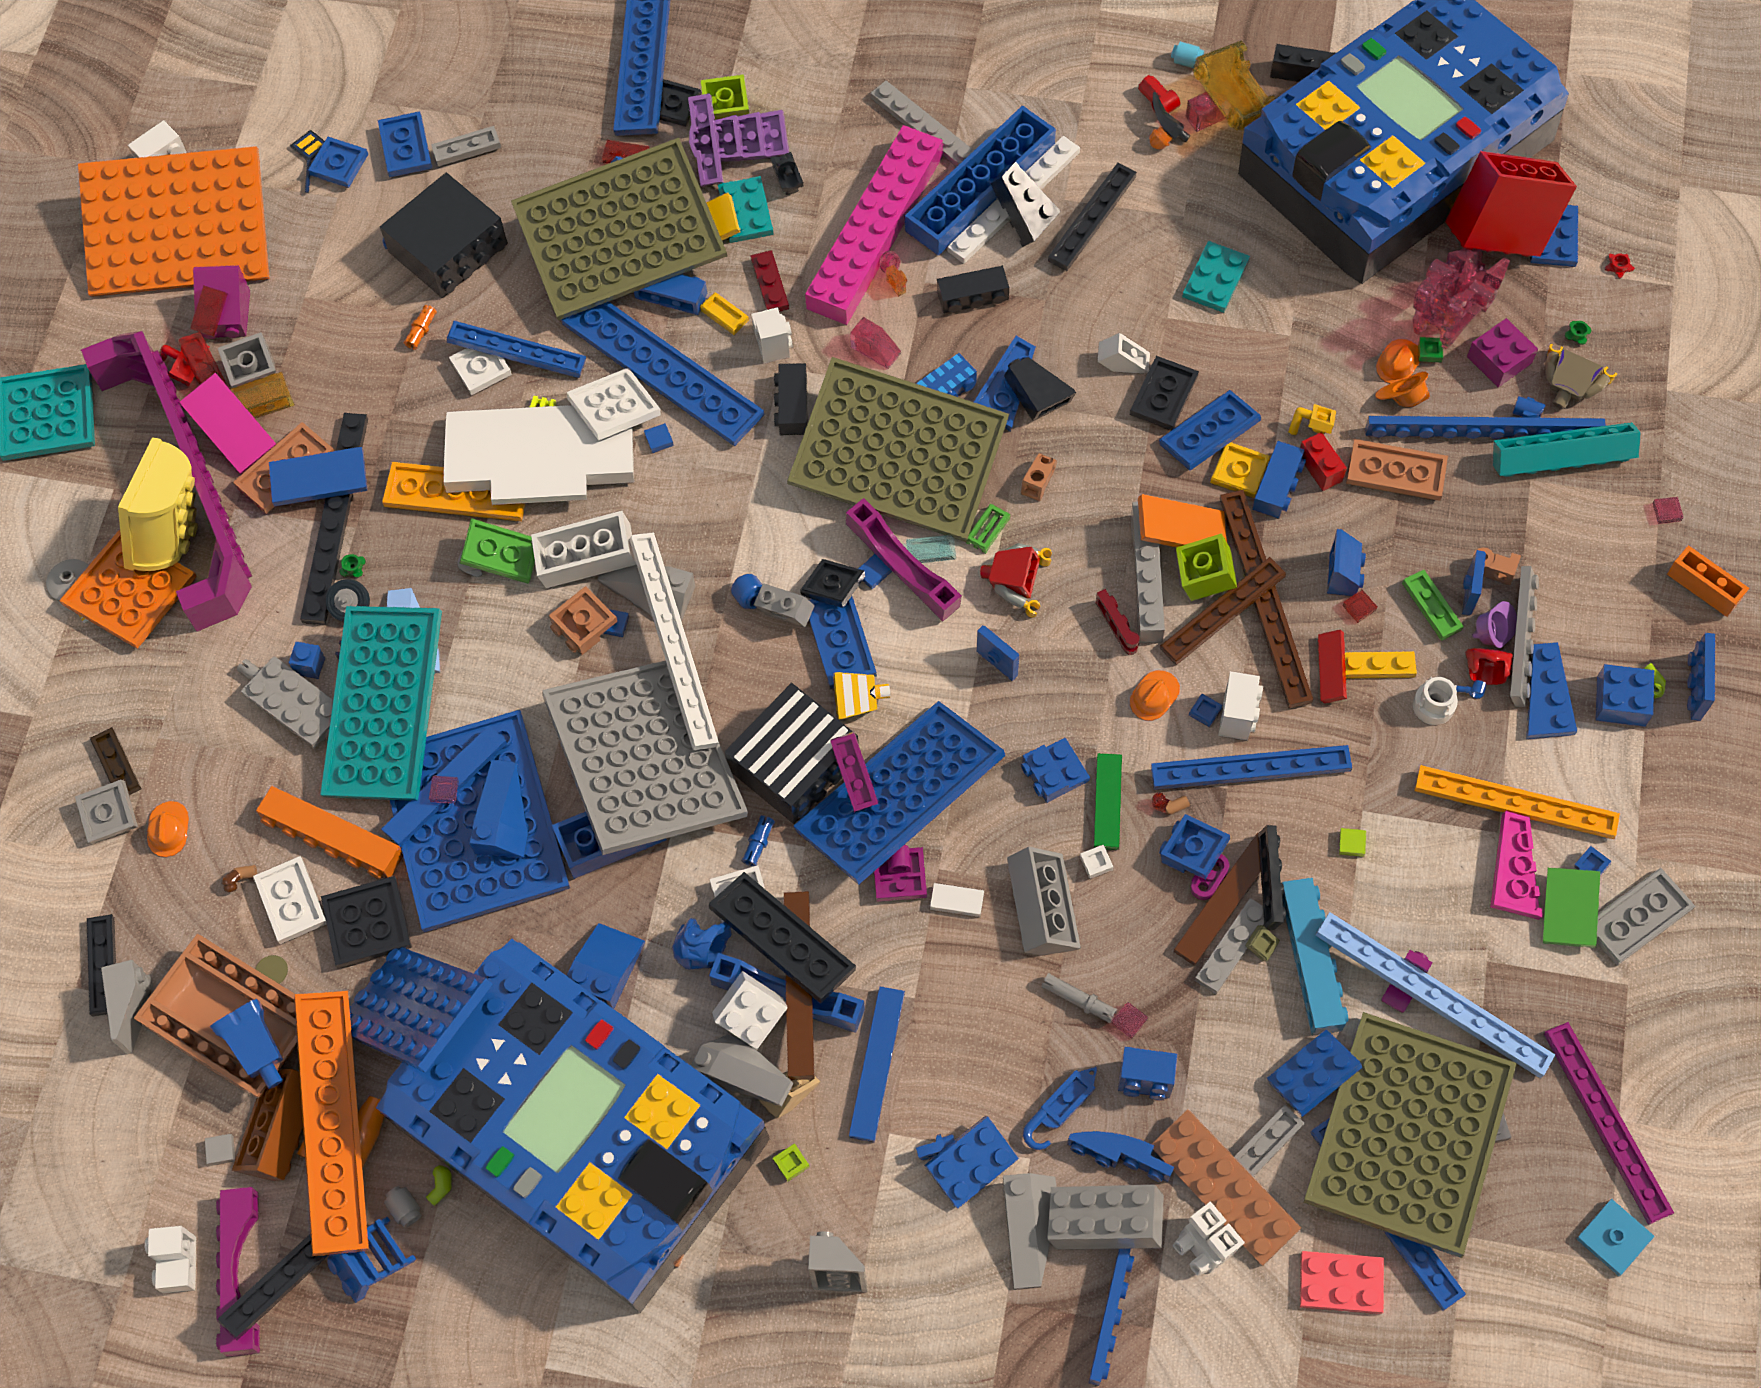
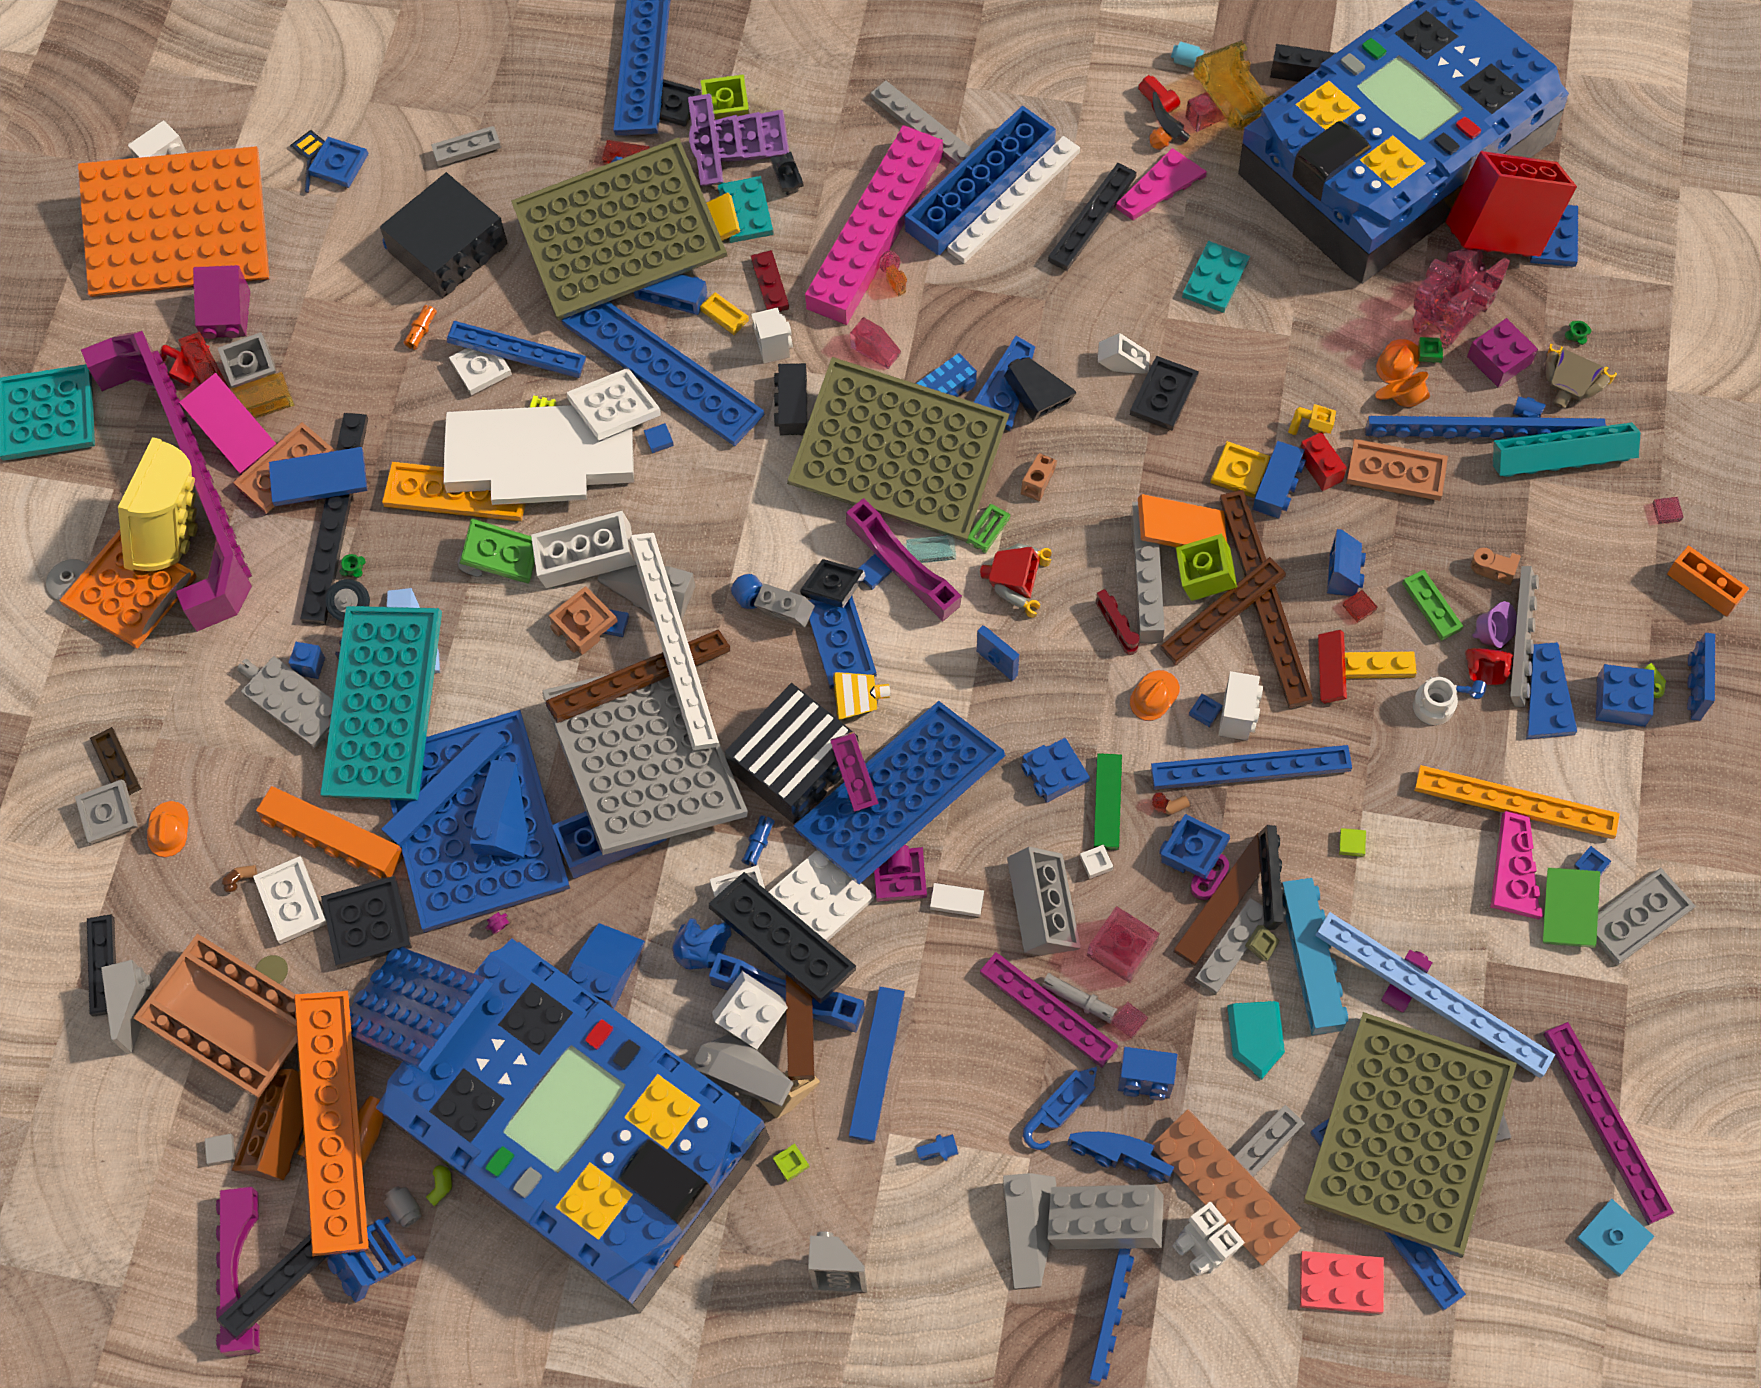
(166, 602): none -> flat silver sticker
(175, 1258): white brick -> none
(208, 311): clear red plate -> none
(251, 1041): blue piece -> none
(404, 144): blue plate -> none
(443, 789): clear pink tile -> none
(497, 922): none -> magenta plate
(630, 679): none -> reddish brown tile
(822, 895): none -> white plate
(971, 1162): blue plate -> none
(973, 289): black brick -> none
(1024, 202): wedge -> none
(1049, 1010): none -> magenta plate
(1123, 944): none -> clear pink brick
(1160, 183): none -> dark pink wing
(1210, 430): blue tile -> none
(1256, 1035): none -> teal tile
(1314, 1072): blue plate -> none
(1473, 582): blue plate -> none
(1622, 259): red plate -> none

